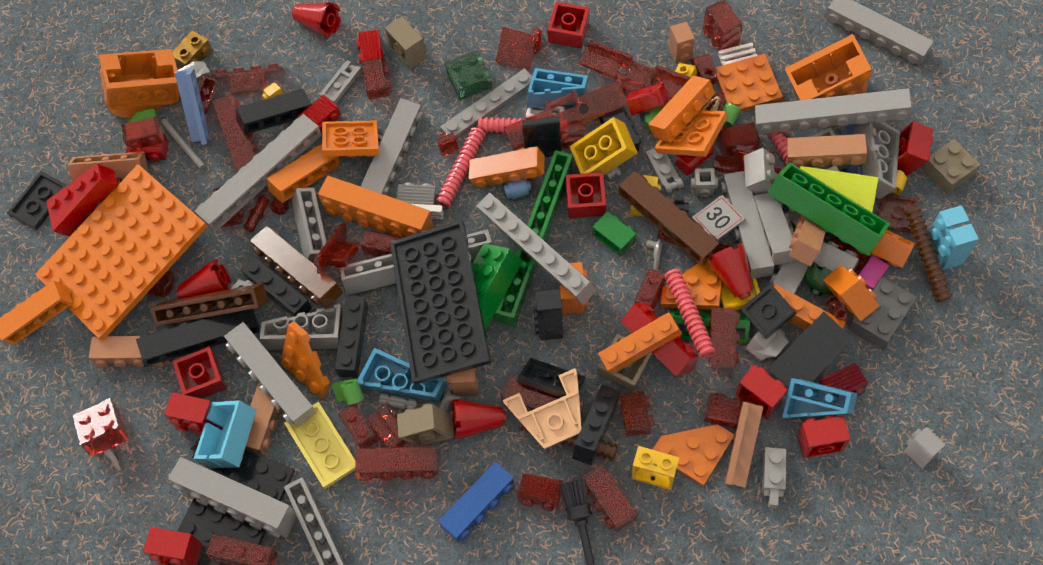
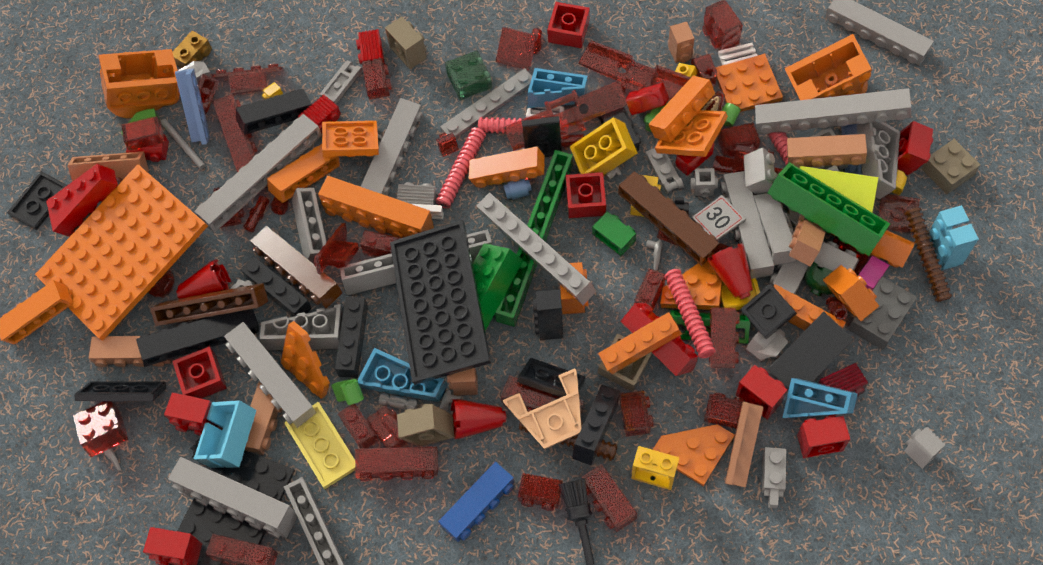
(120, 391): none -> black tile
(318, 17): red cone -> none

